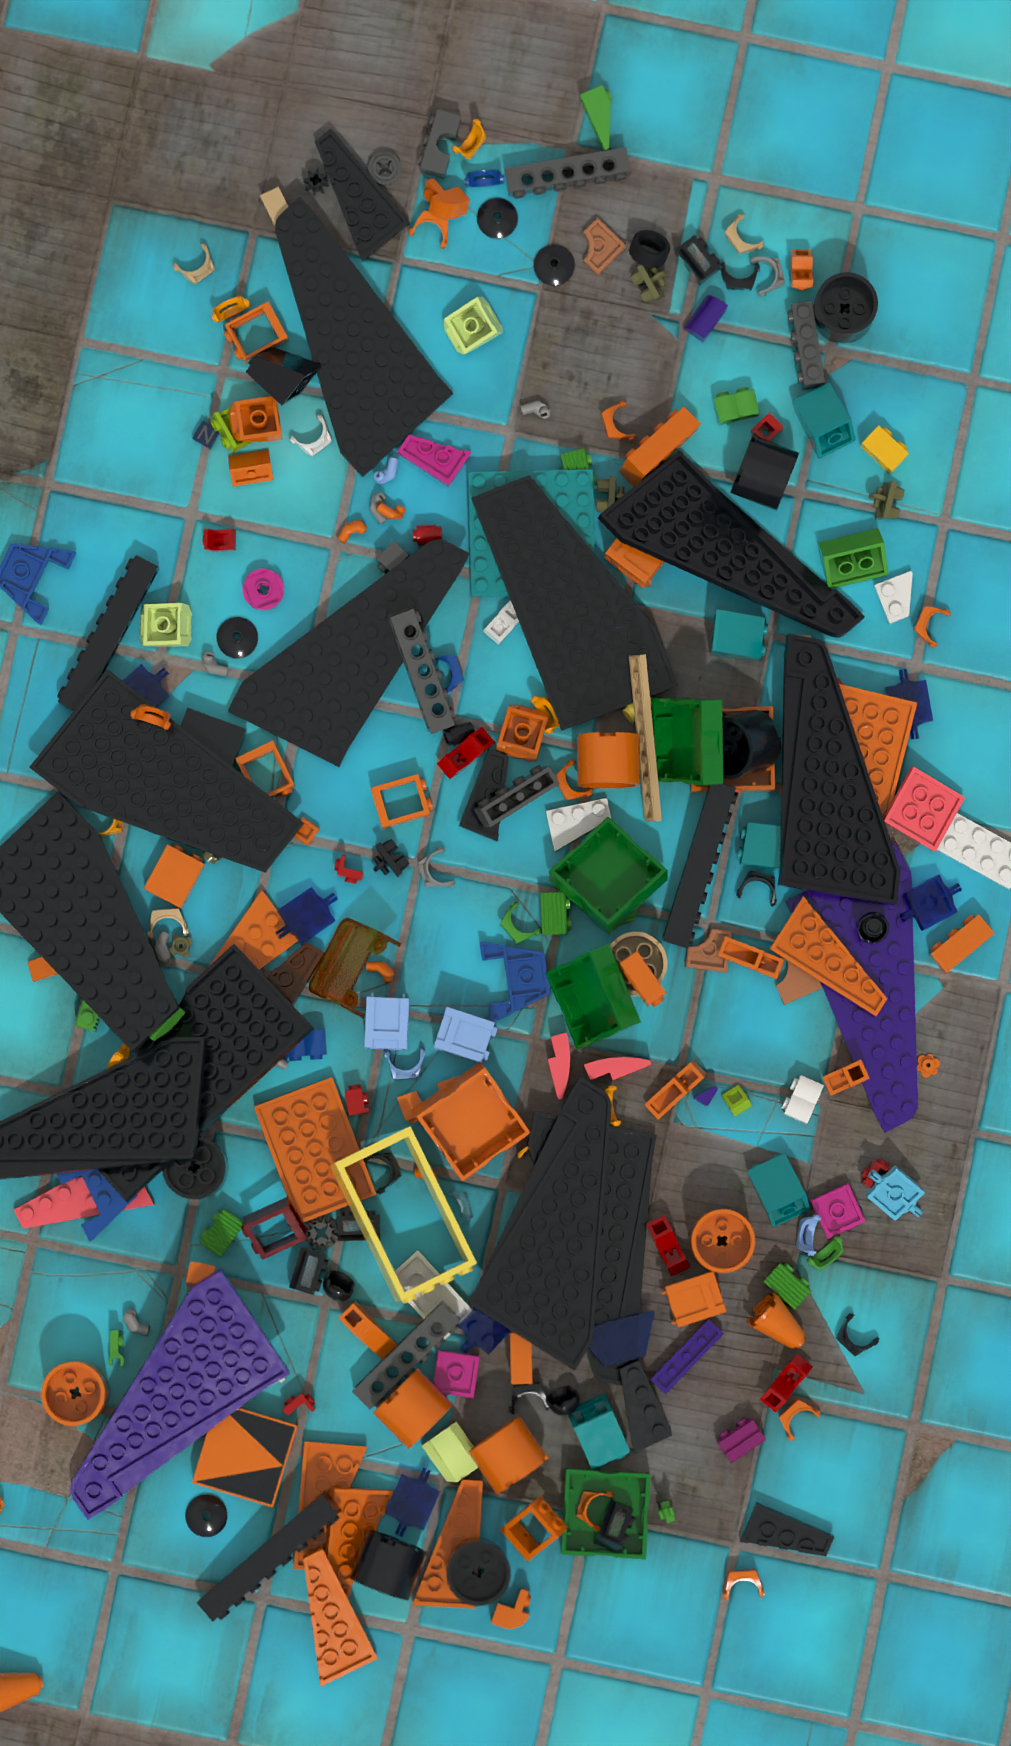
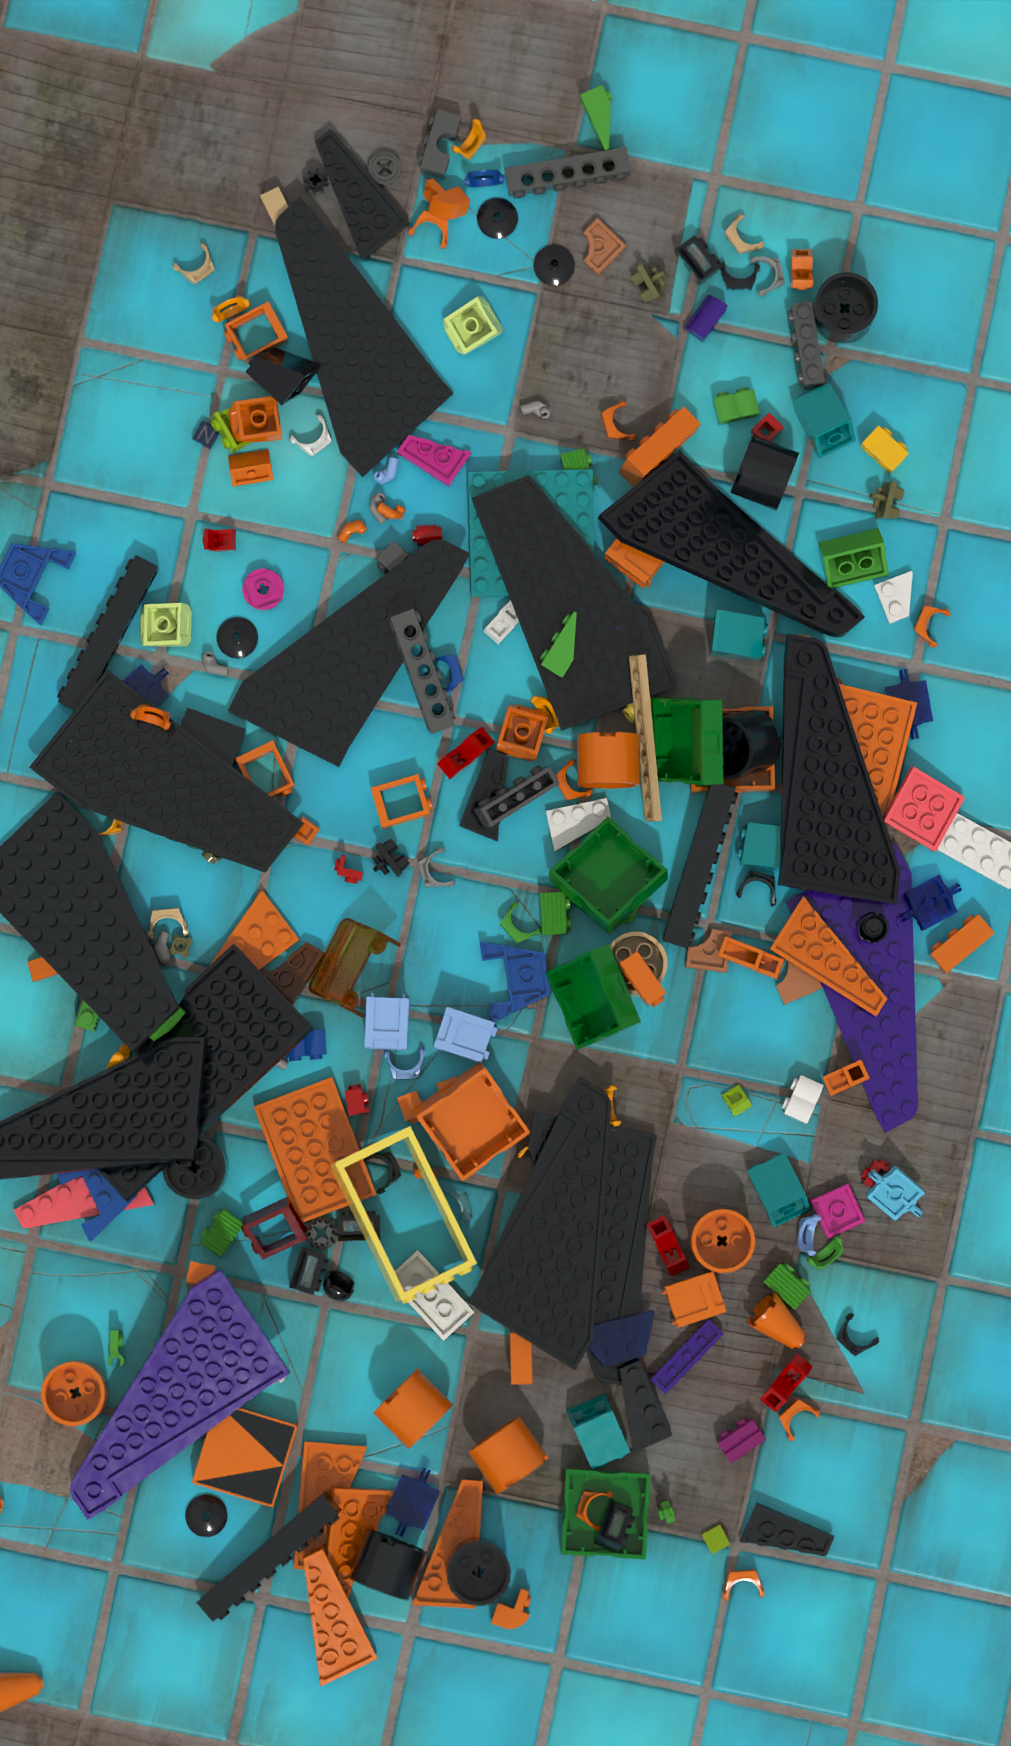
(132, 1323): light grey arm -> none
(175, 875): orange brick -> none
(293, 1403): red bracket -> none
(306, 916): clear blue plate -> none
(367, 1330): orange slope -> none
(383, 968): orange arm -> none
(441, 1313): dark grey brick -> none
(450, 1453): yellowish green slope -> none
(456, 1373): dark pink plate -> none
(458, 733): black cone -> none
(482, 1332): clear blue plate -> none
(522, 1539): orange window -> none
(534, 1388): black helmet -> none
(560, 1064): coral slope -> none
(562, 651): none -> bright green slope
(563, 1401): black hair -> none
(608, 486): olive hips -> none
(616, 1067): coral slope -> none
(653, 240): black tyre -> none
(675, 1089): orange slope -> none
(706, 1097): dark purple slope -> none
(715, 1539): none -> lime slope
(927, 1071): orange plant -> none

